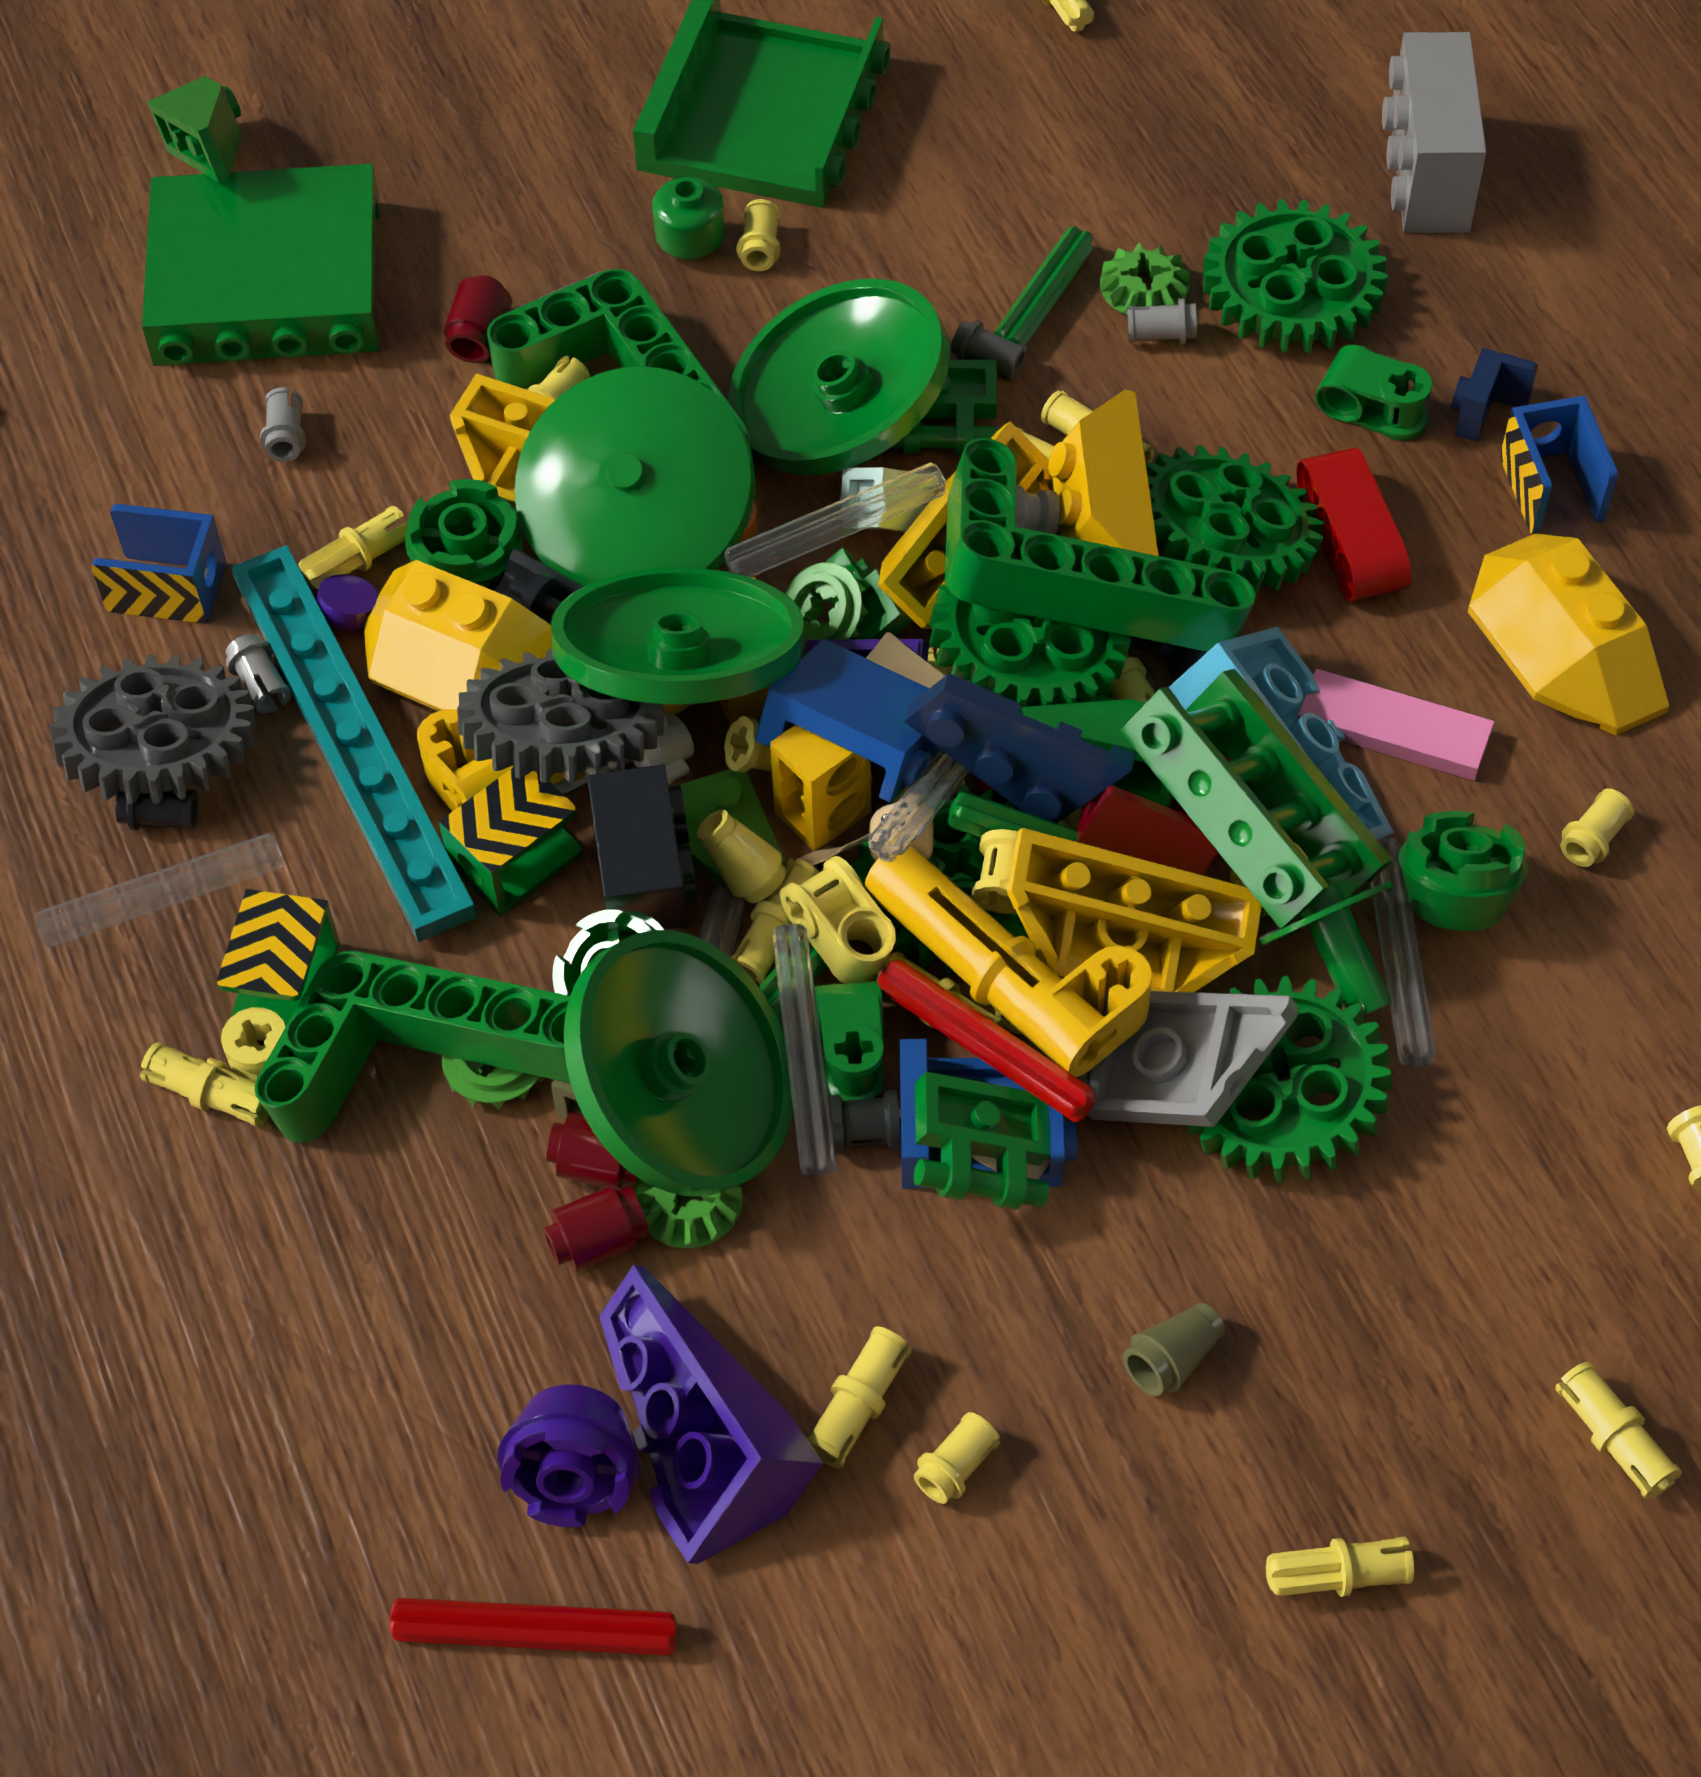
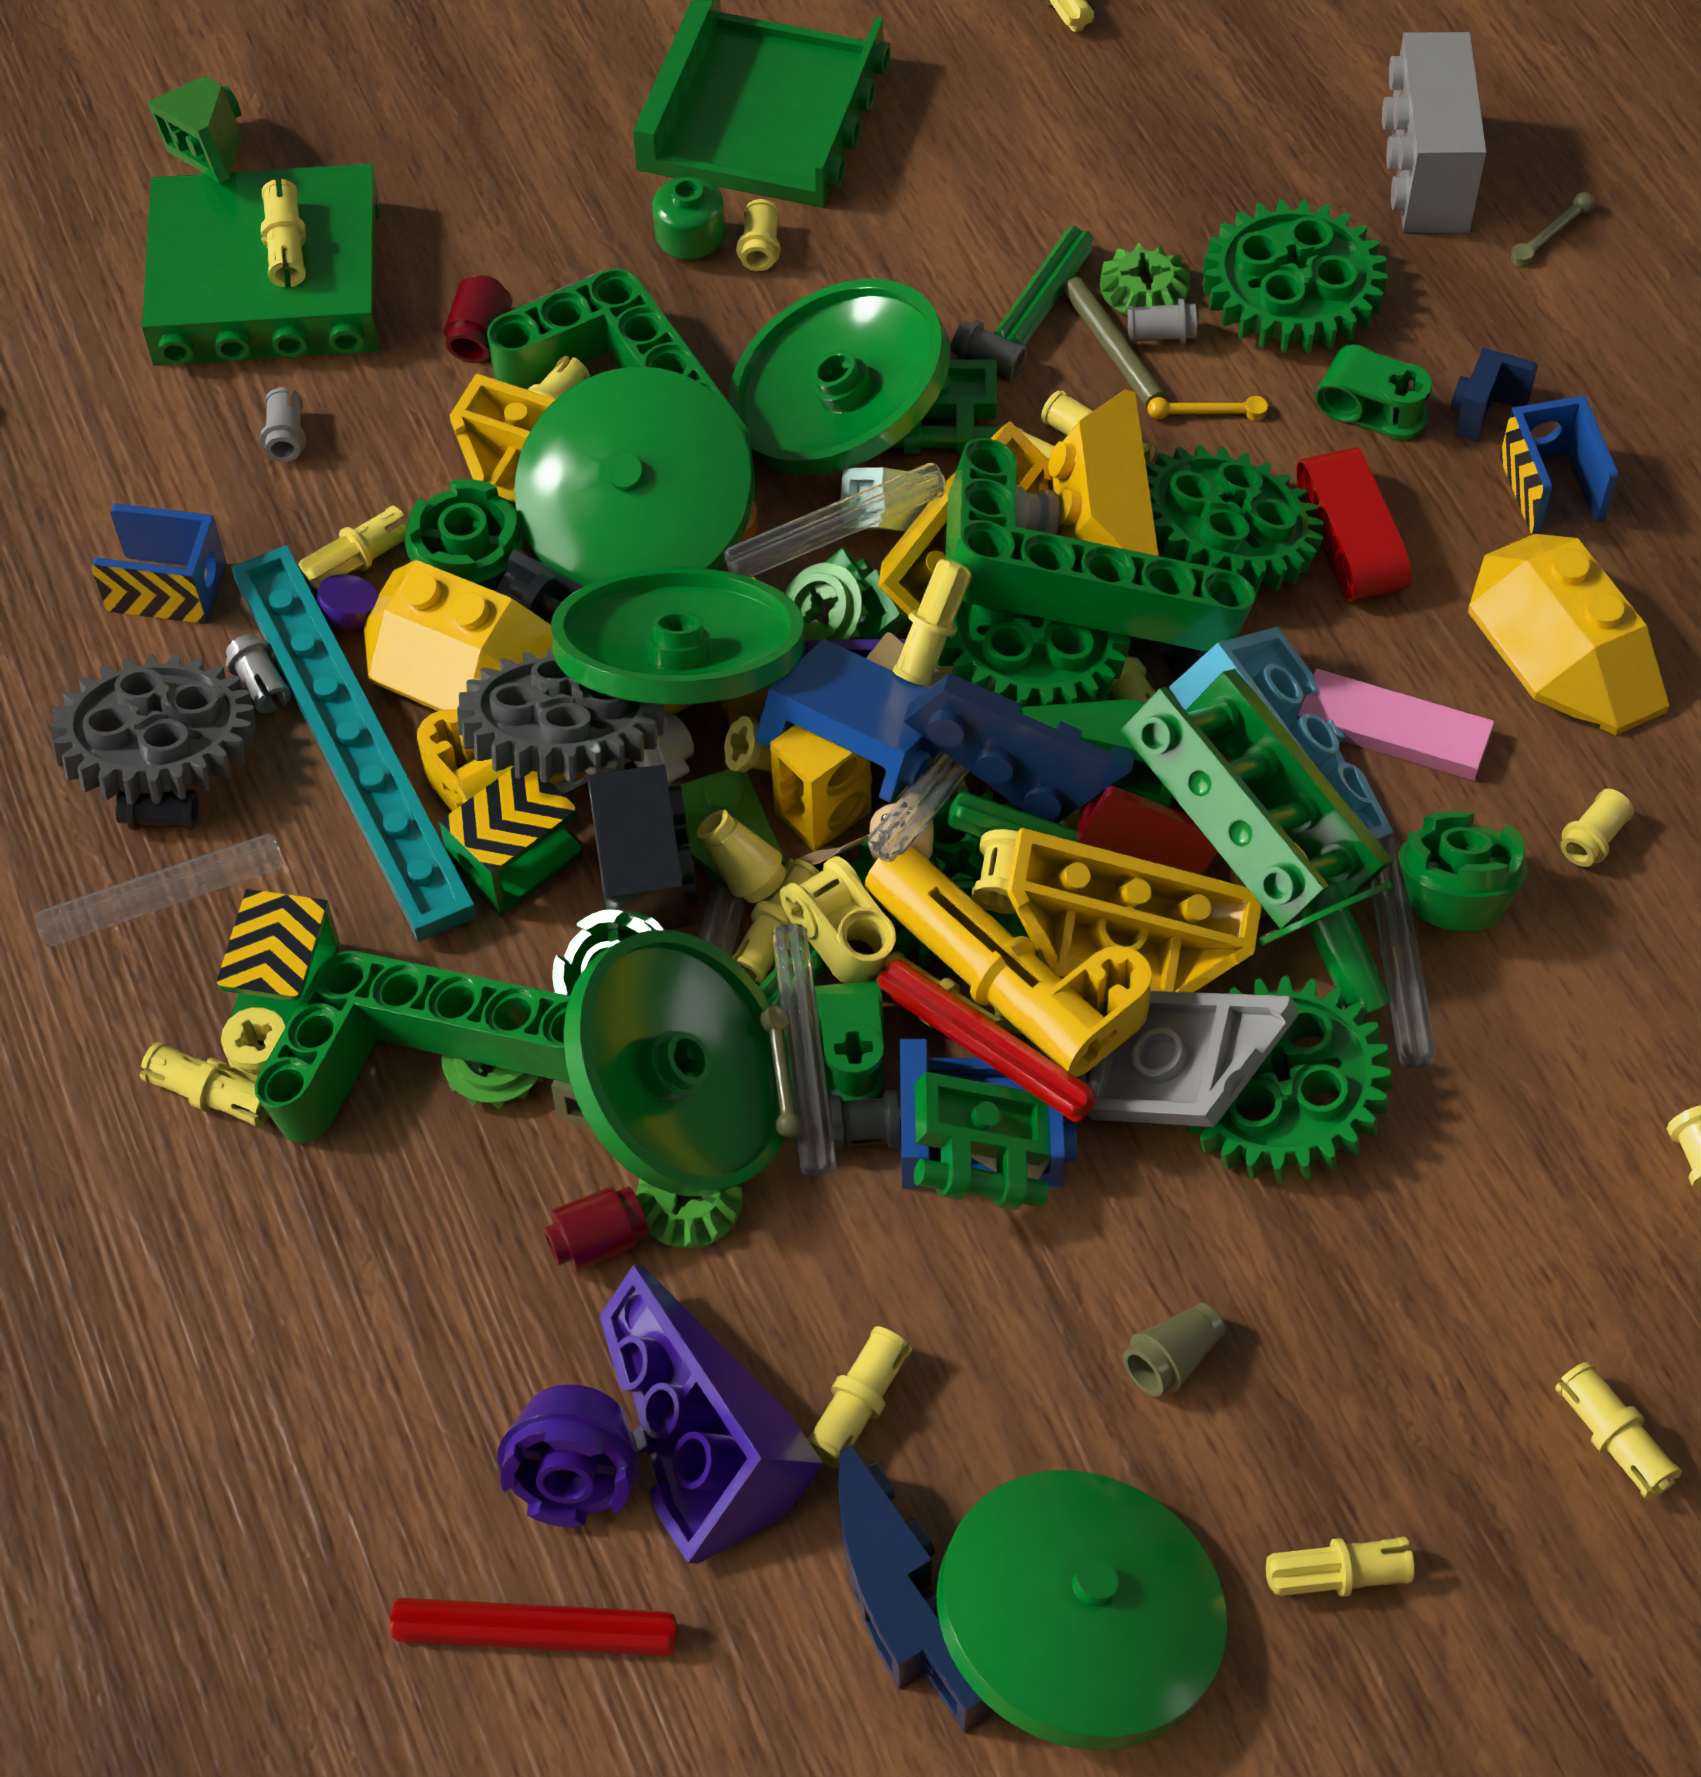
(283, 233): none -> light yellow pin
(582, 1156): dark red brick -> none
(773, 1022): none -> olive hinge
(887, 1571): none -> dark blue slope
(933, 622): none -> light yellow axle
(946, 1469): light yellow pin -> none
(1081, 1610): none -> green dish
(1112, 341): none -> olive bar
(1254, 408): none -> yellow hinge
(1523, 253): none -> olive hinge

